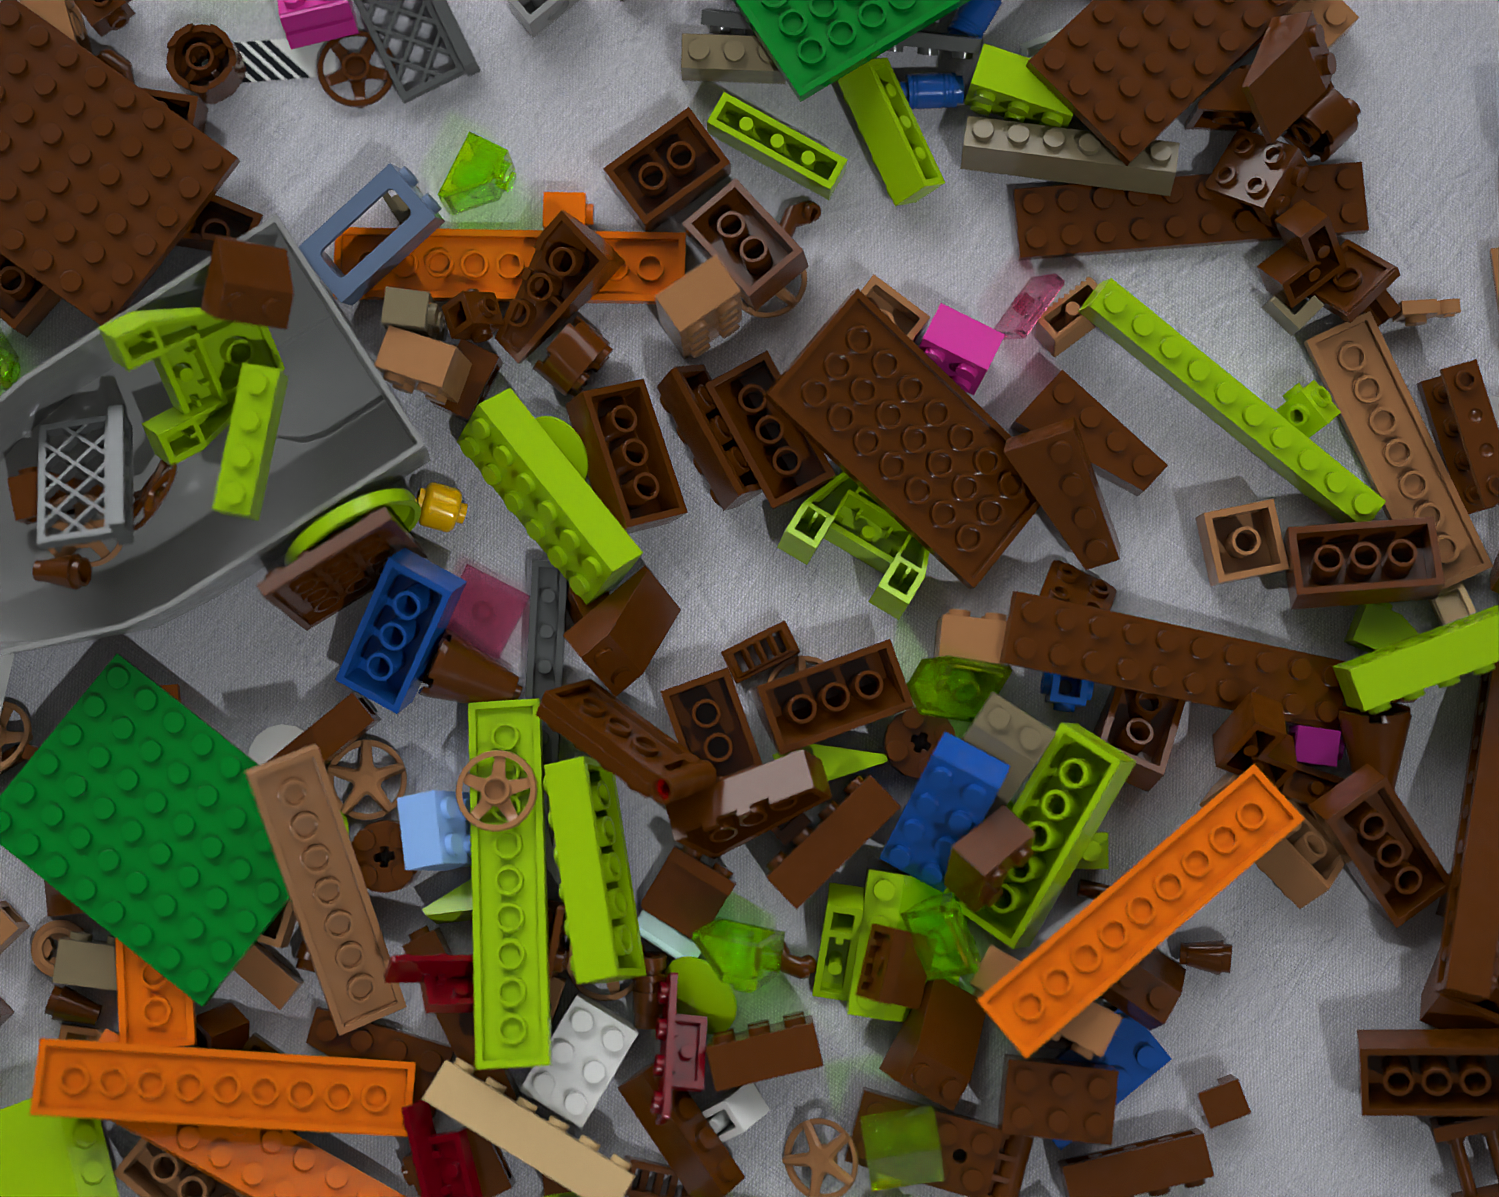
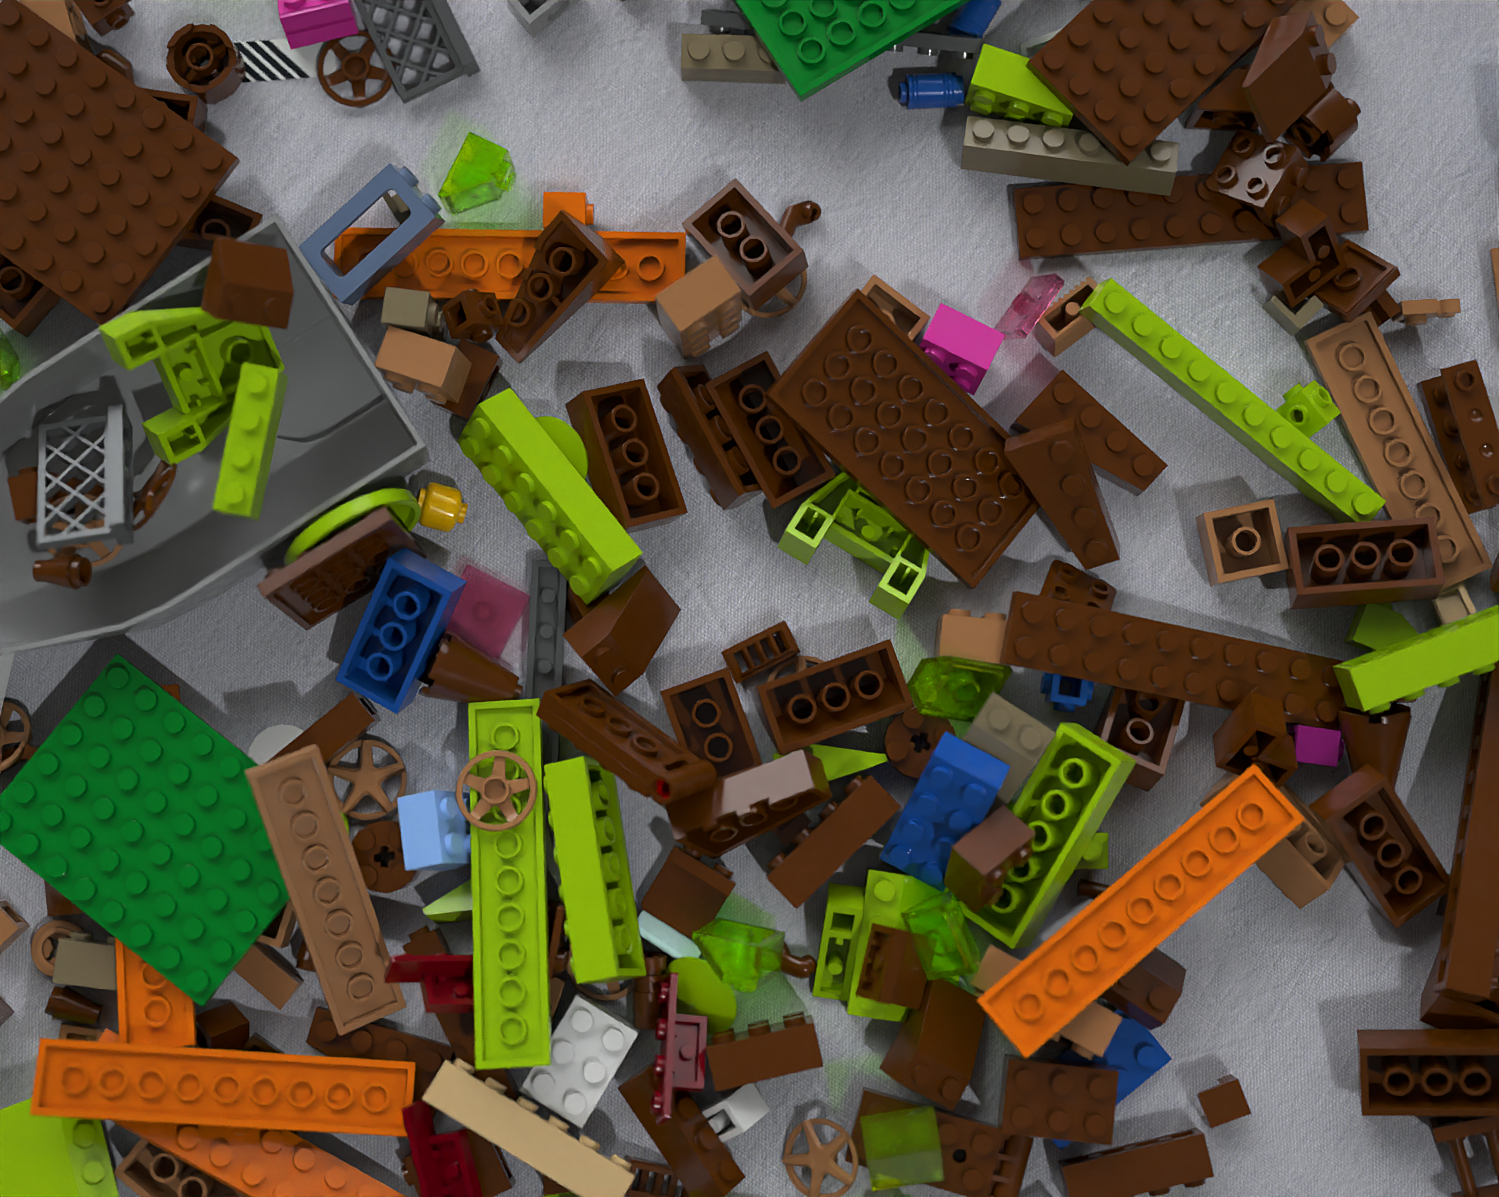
(572, 357): reddish brown brick -> none
(667, 170): reddish brown brick -> none
(776, 146): lime brick -> none
(891, 132): lime brick -> none
(1207, 956): reddish brown cone -> none
(1308, 784): reddish brown plate -> none

